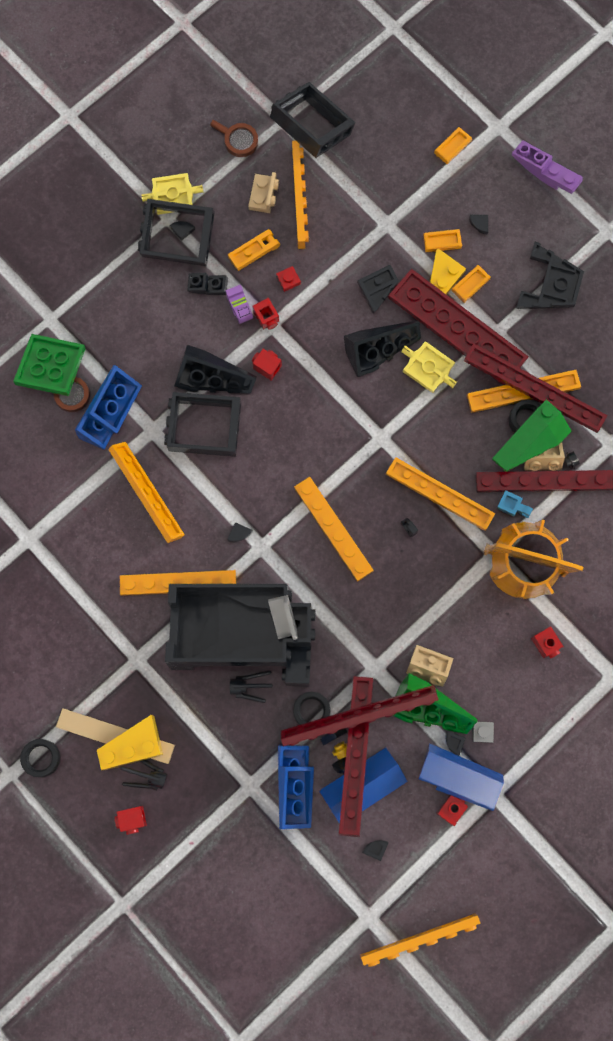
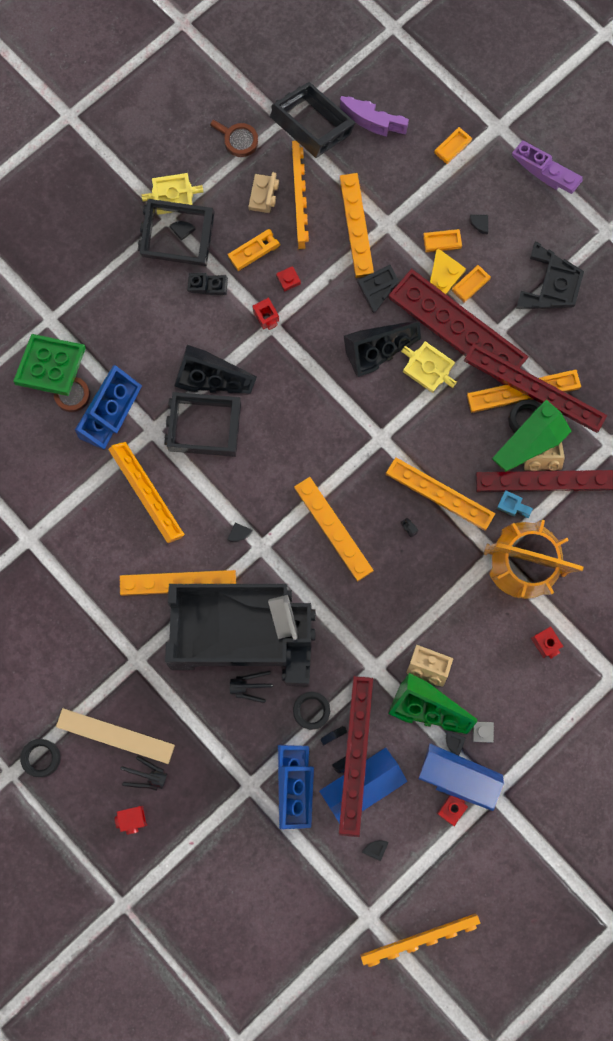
(133, 745): yellow wedge -> none
(239, 304): medium lavender leg -> none
(267, 363): red brick -> none
(340, 750): yellow plate -> none
(356, 225): none -> light orange plate
(362, 714): dark red plate -> none
(365, 115): none -> medium lavender slope
(571, 460): black plate -> none

